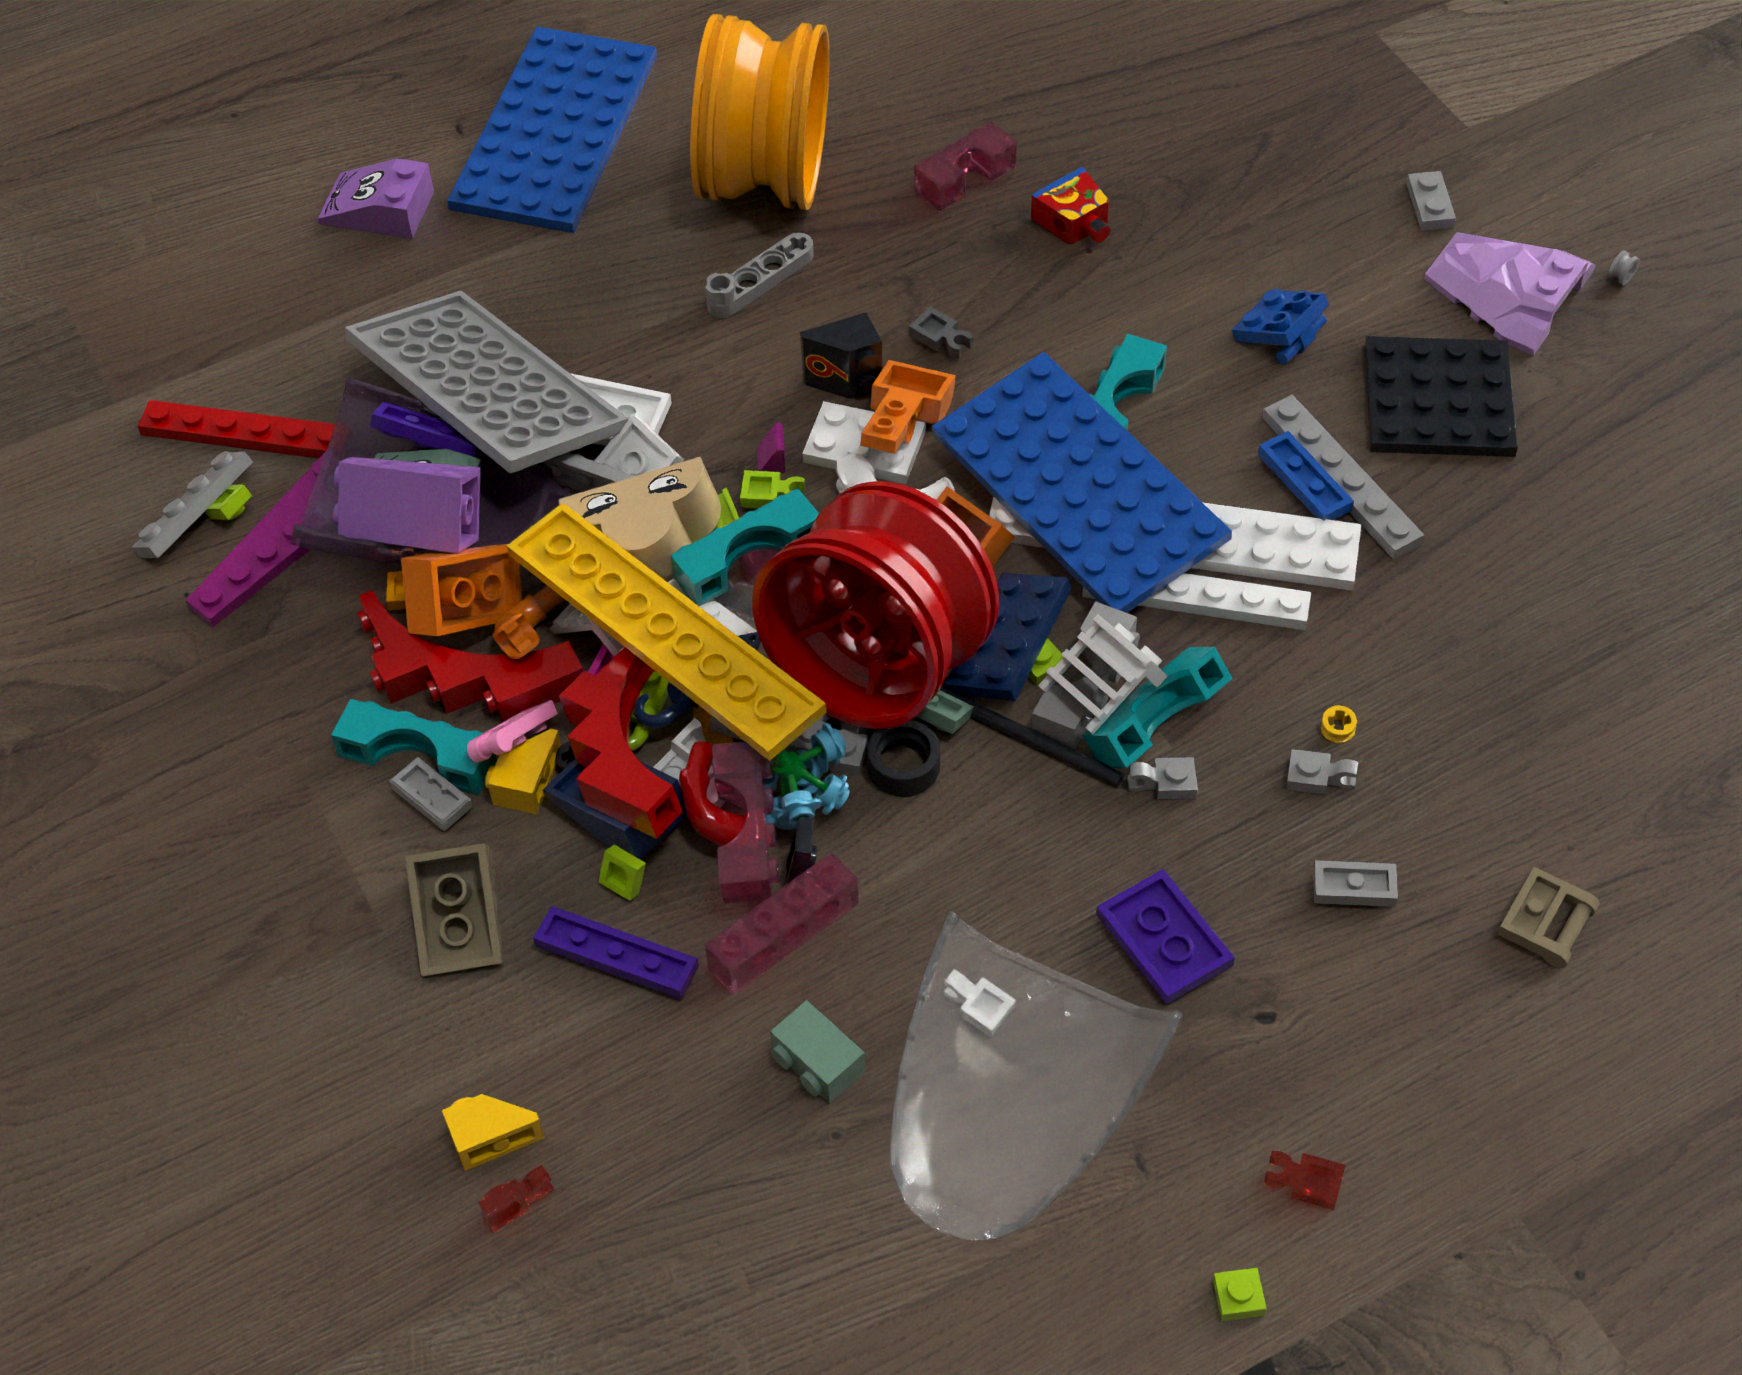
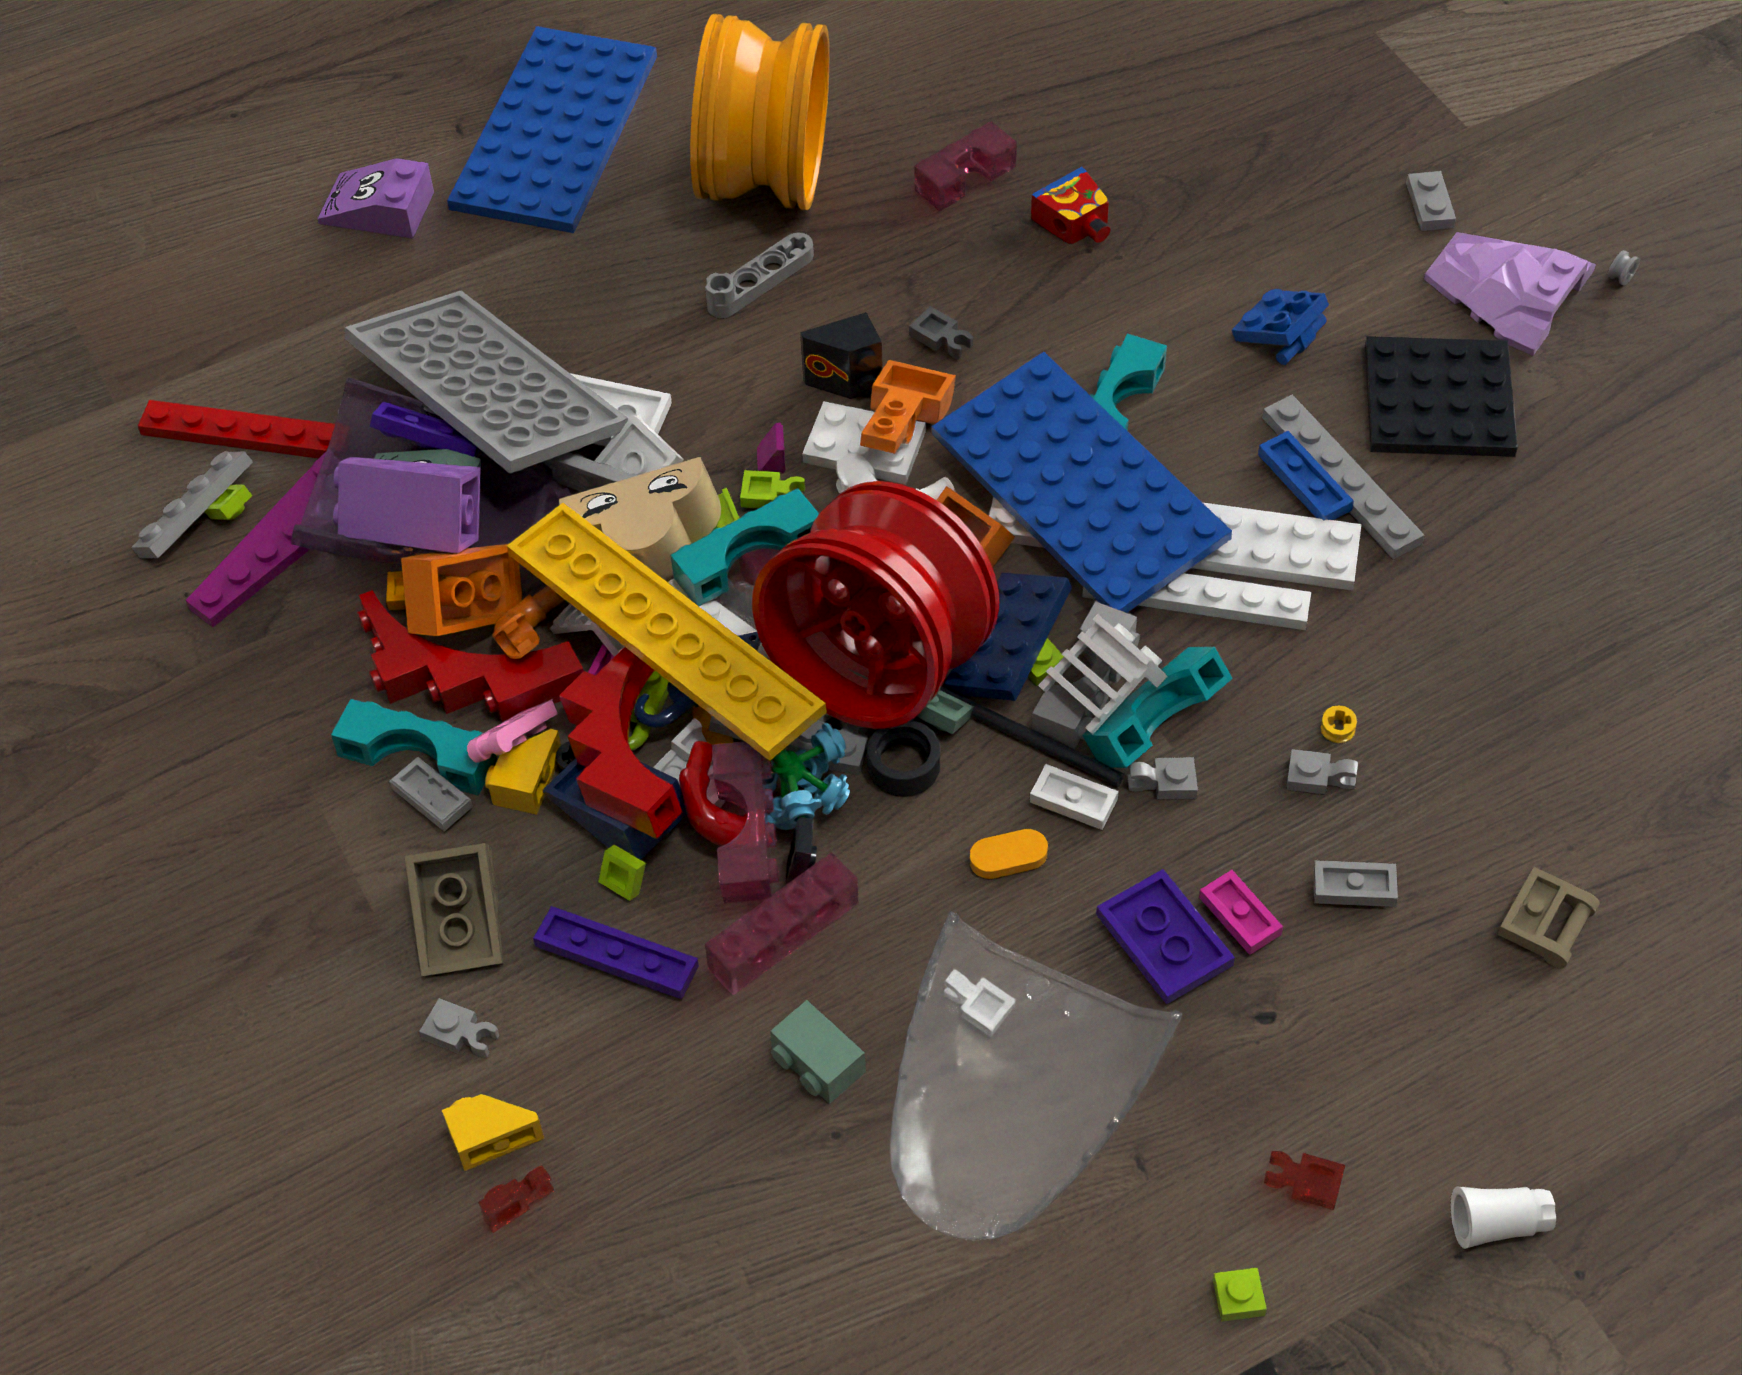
(453, 1026): none -> light grey plate
(1008, 853): none -> light orange tile
(1073, 796): none -> white plate
(1240, 912): none -> dark pink plate
(1500, 1214): none -> white plant

